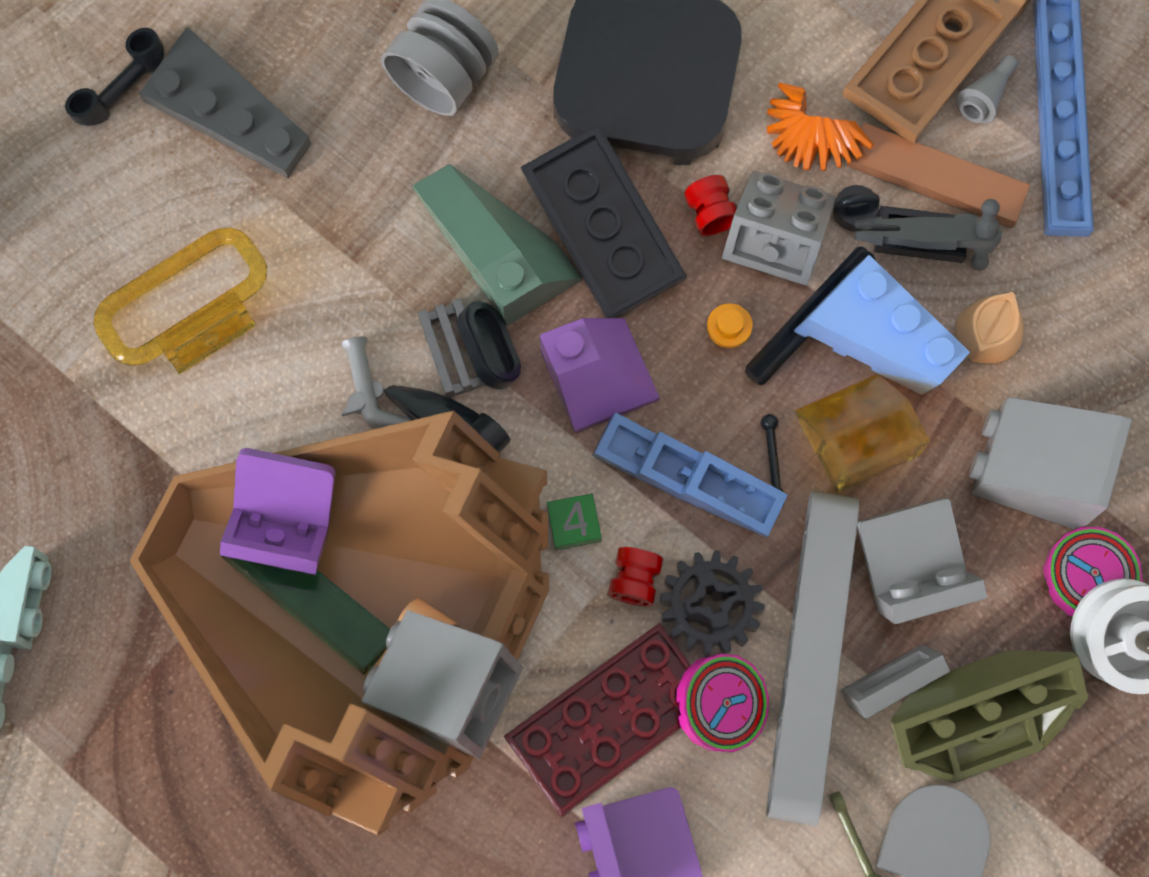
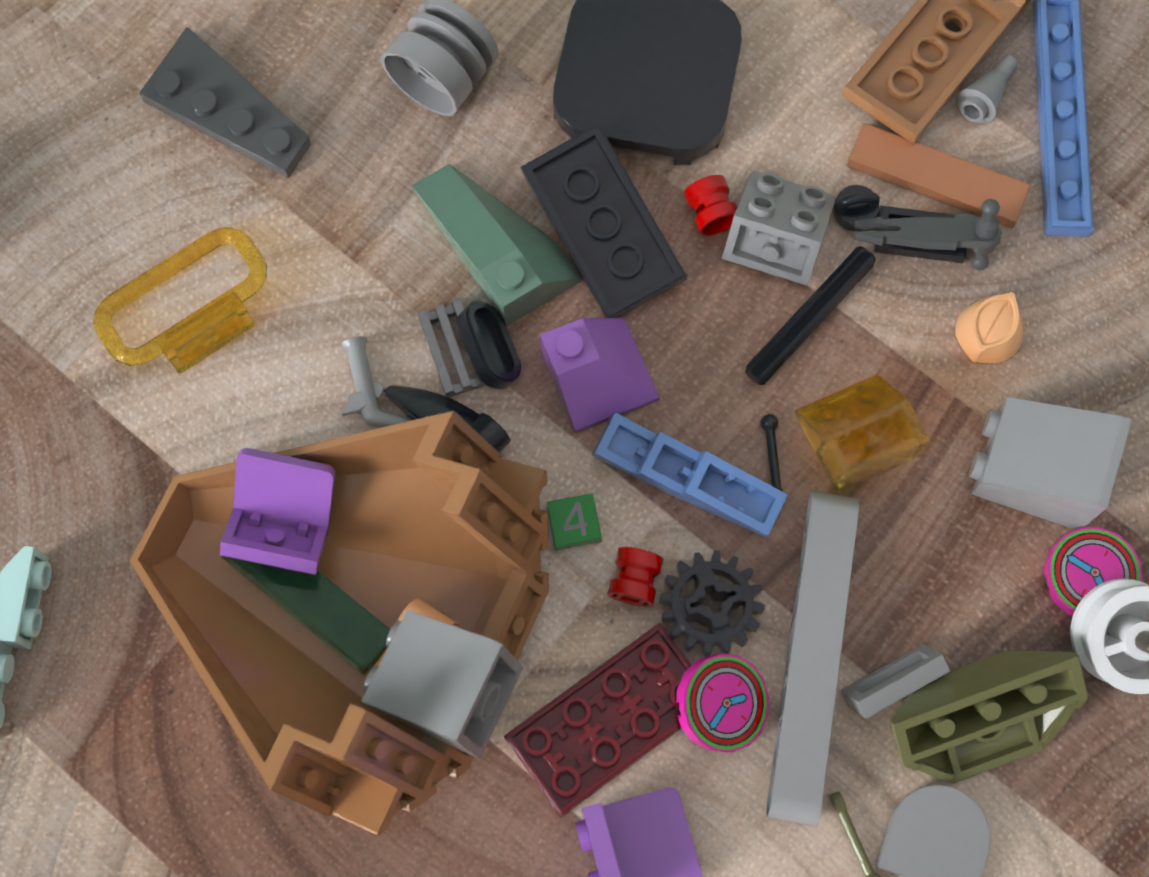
(92, 109): black bar -> none
(729, 325): light orange plate -> none
(807, 135): orange hair -> none
(885, 329): light blue wedge -> none
(917, 562): light grey bracket -> none

